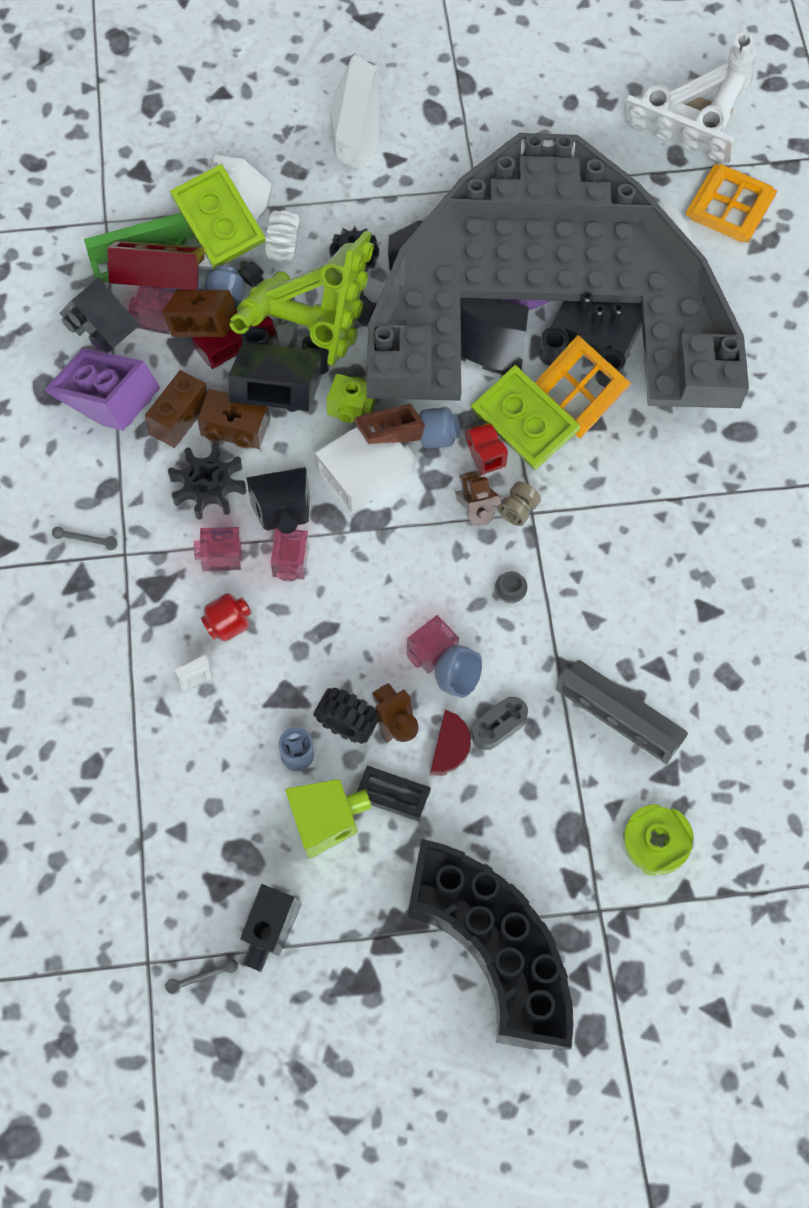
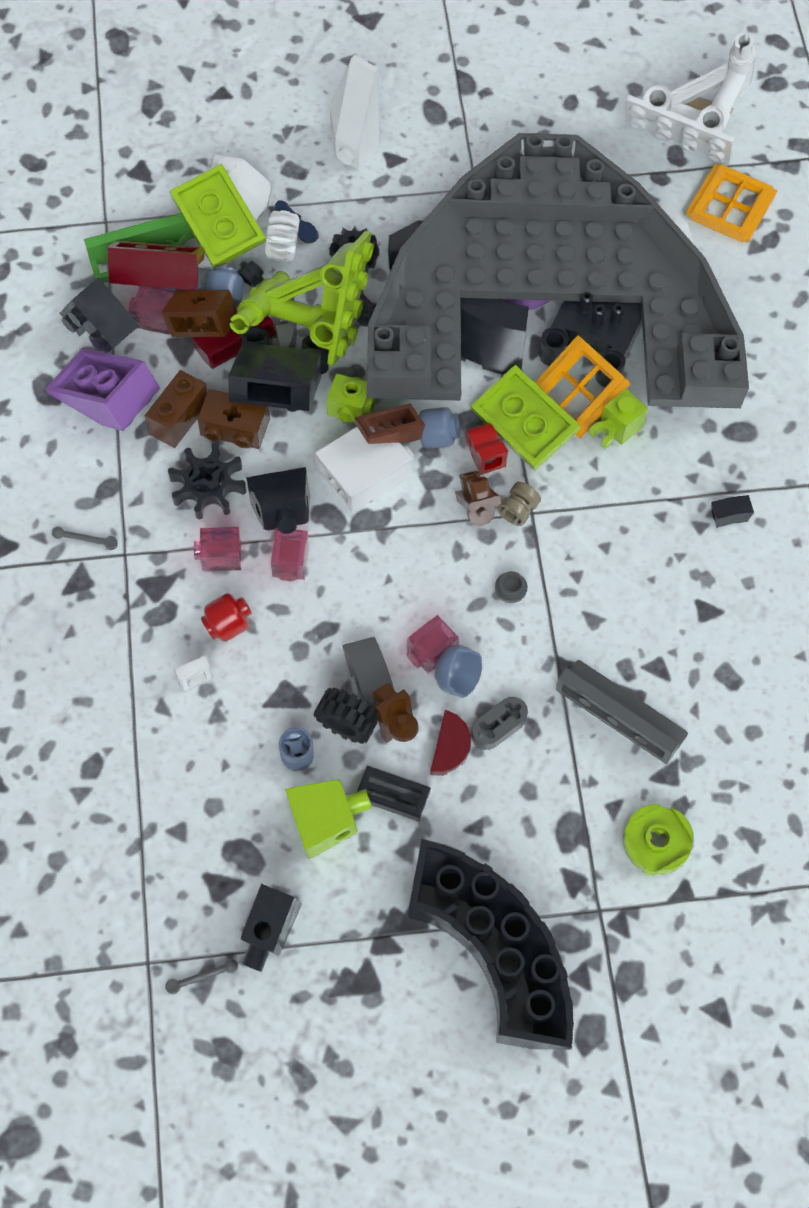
(307, 231): none -> dark blue piece
(367, 666): none -> dark grey slope
(620, 419): none -> lime brick
(732, 510): none -> black piece

